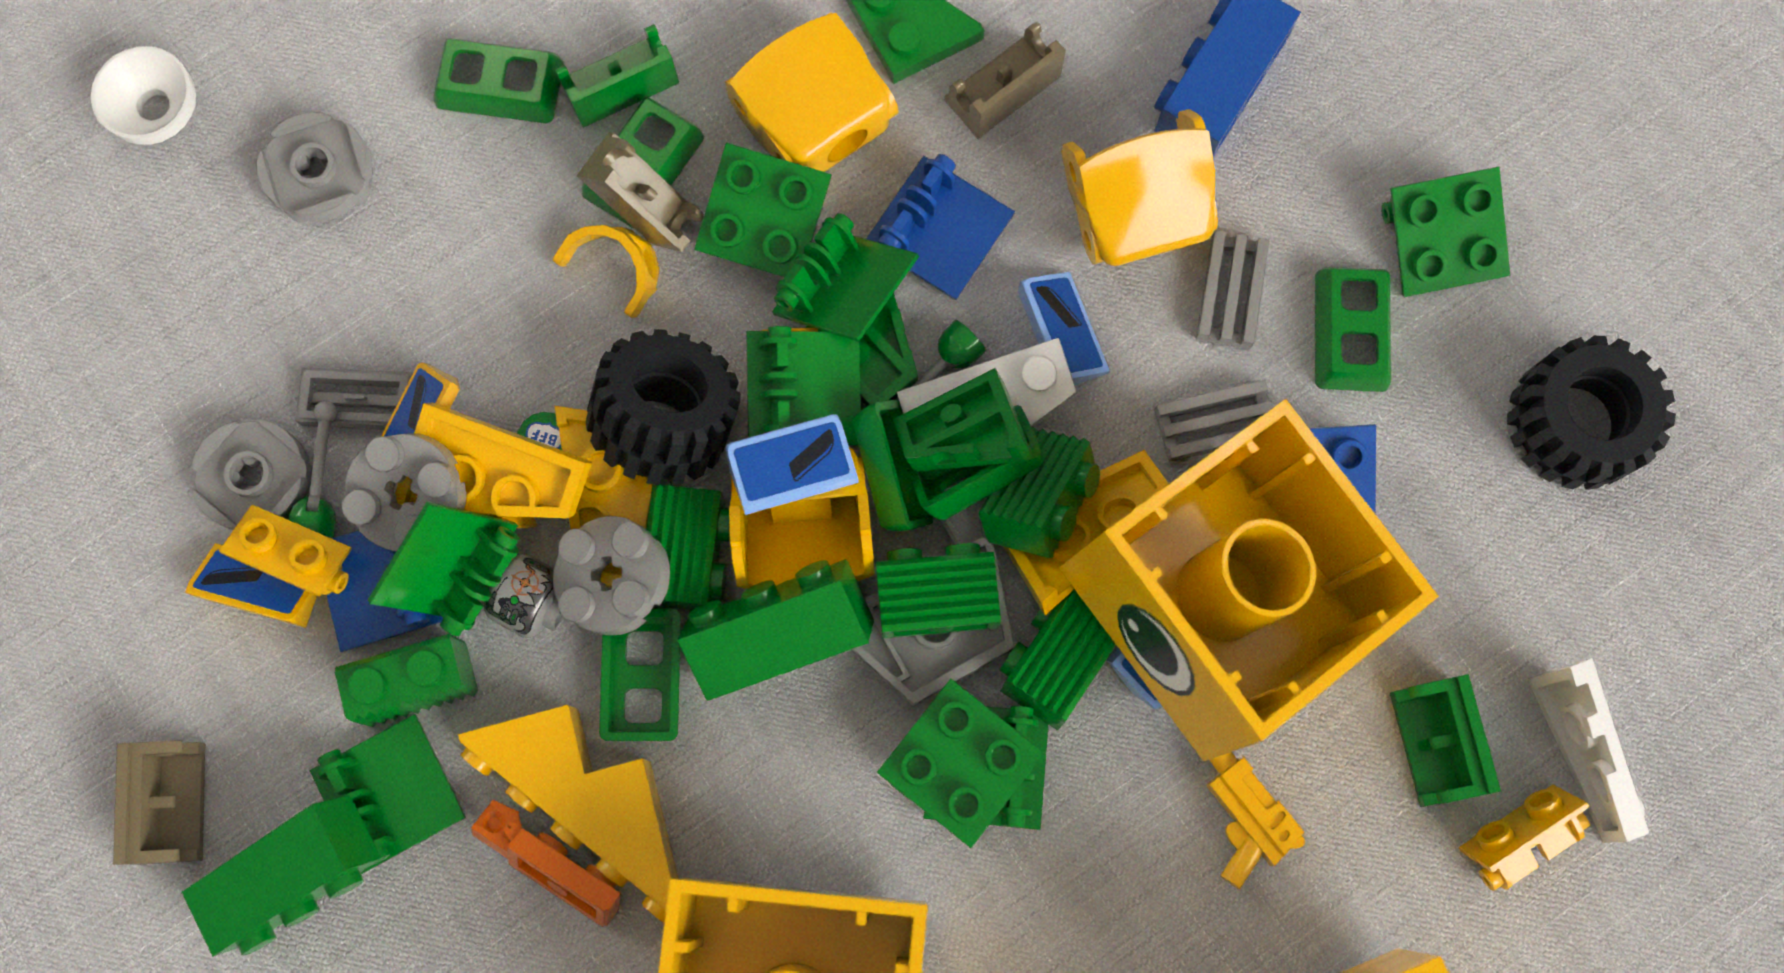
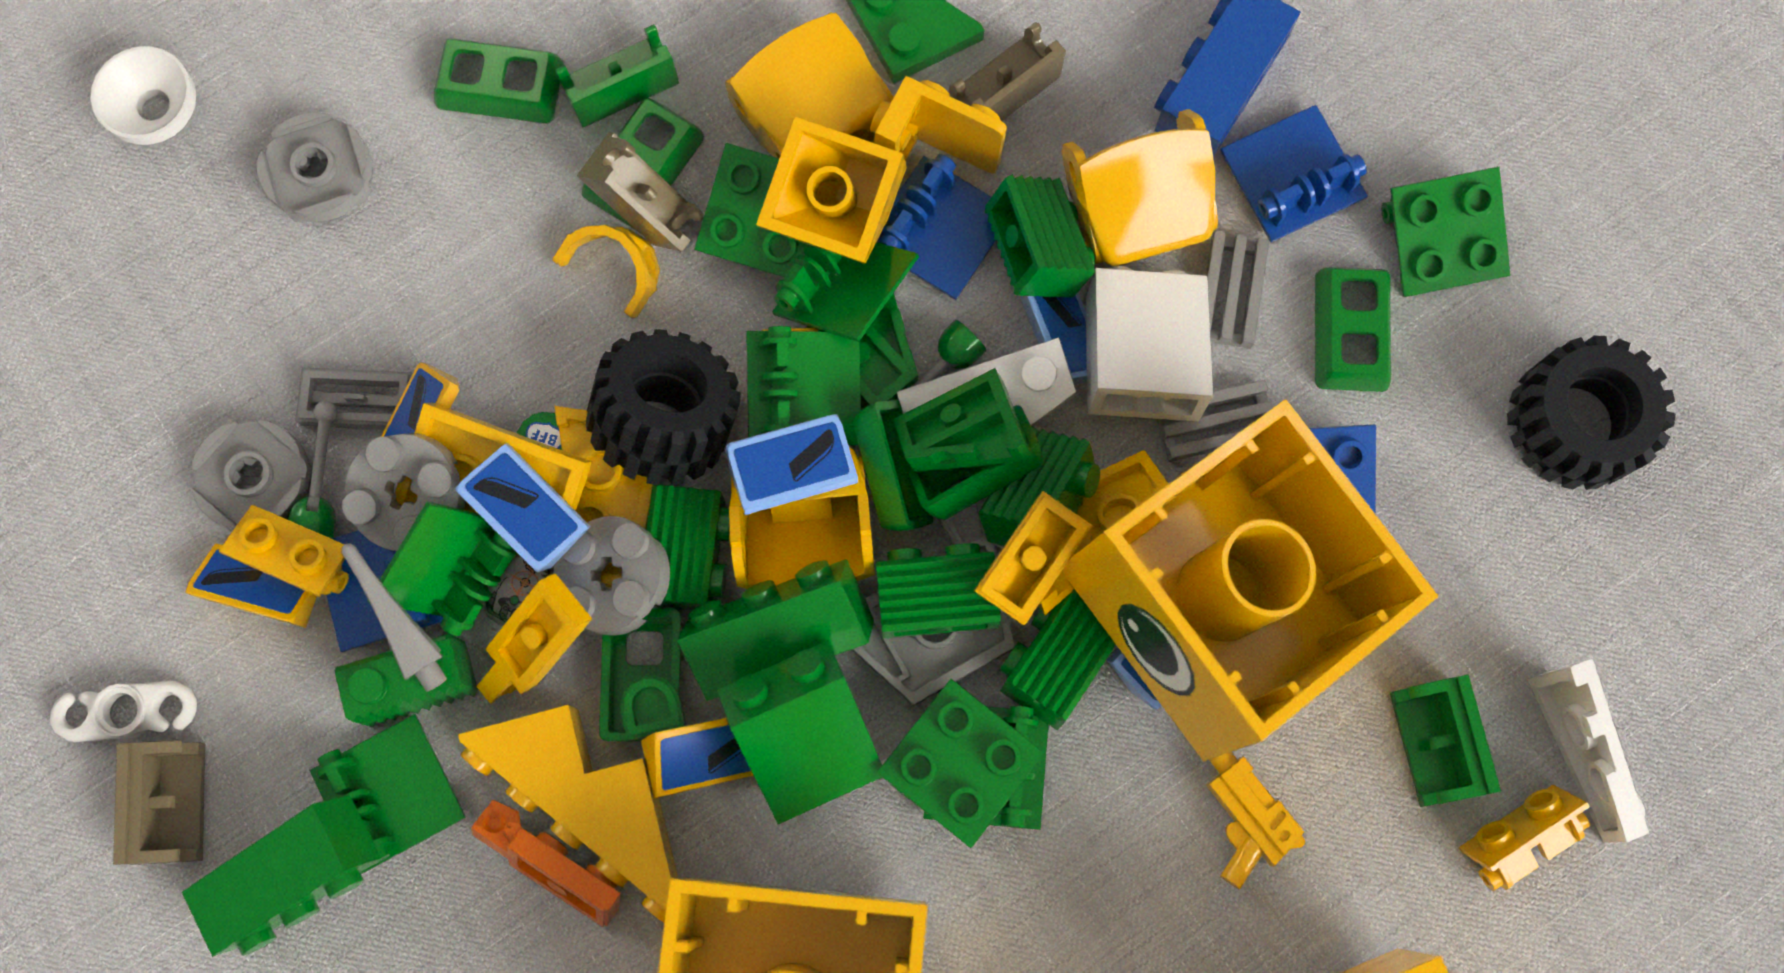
(98, 720): none -> white piece
(410, 644): none -> light grey piece
(522, 508): none -> slope
(533, 639): none -> yellow hinge
(650, 707): none -> green tile
(693, 758): none -> slope
(801, 732): none -> green brick
(832, 190): none -> yellow slope
(930, 115): none -> yellow bracket
(1033, 558): none -> yellow slope
(1039, 237): none -> green brick
(1148, 344): none -> white brick
(1295, 173): none -> blue hinge

